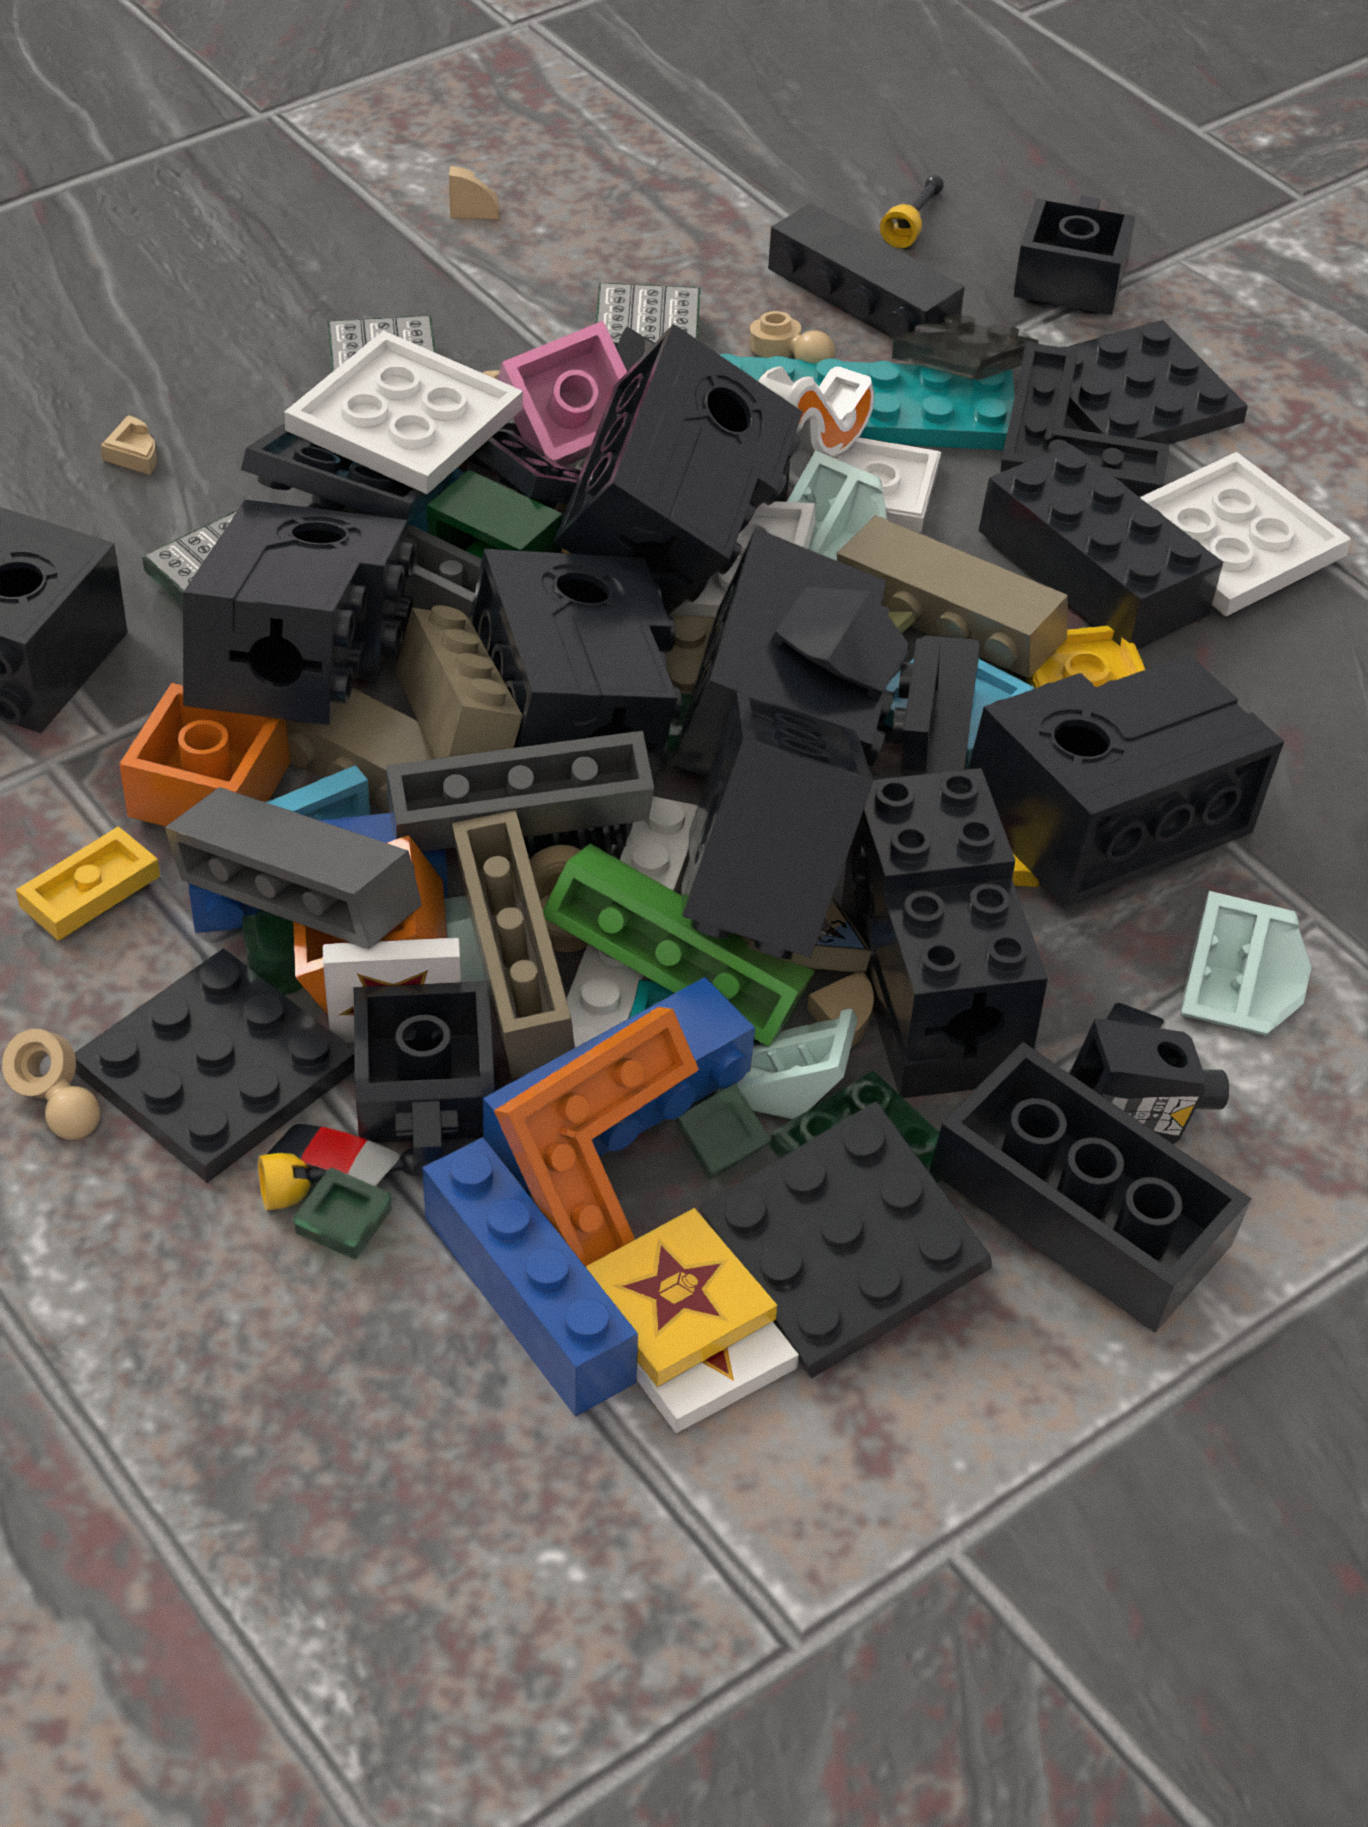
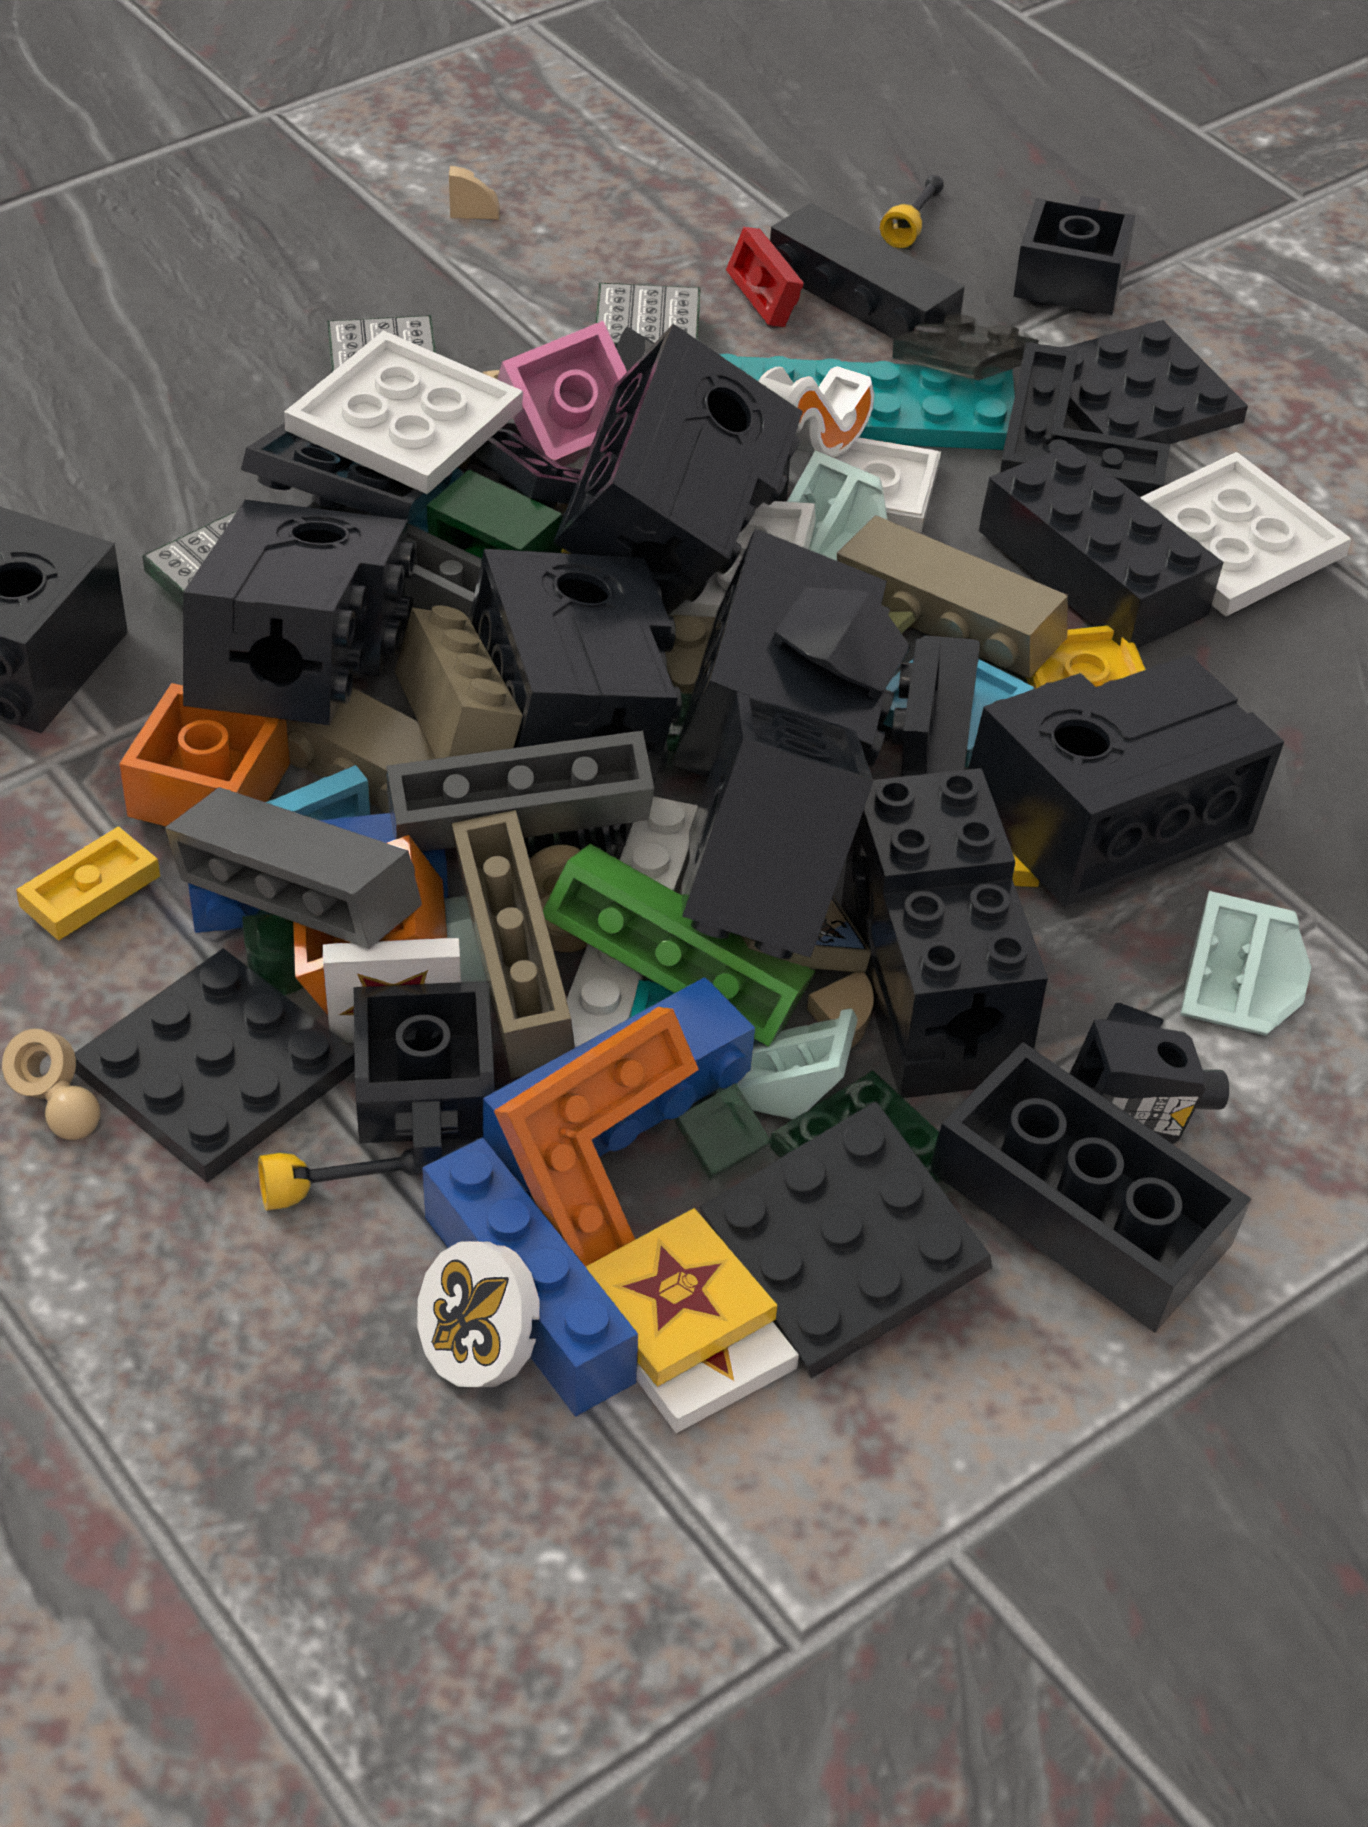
(131, 446): tan tile -> none
(339, 1150): sticker -> none
(342, 1213): clear green plate -> none
(477, 1314): none -> white tile
(764, 277): none -> red plate
(781, 335): tan plate -> none

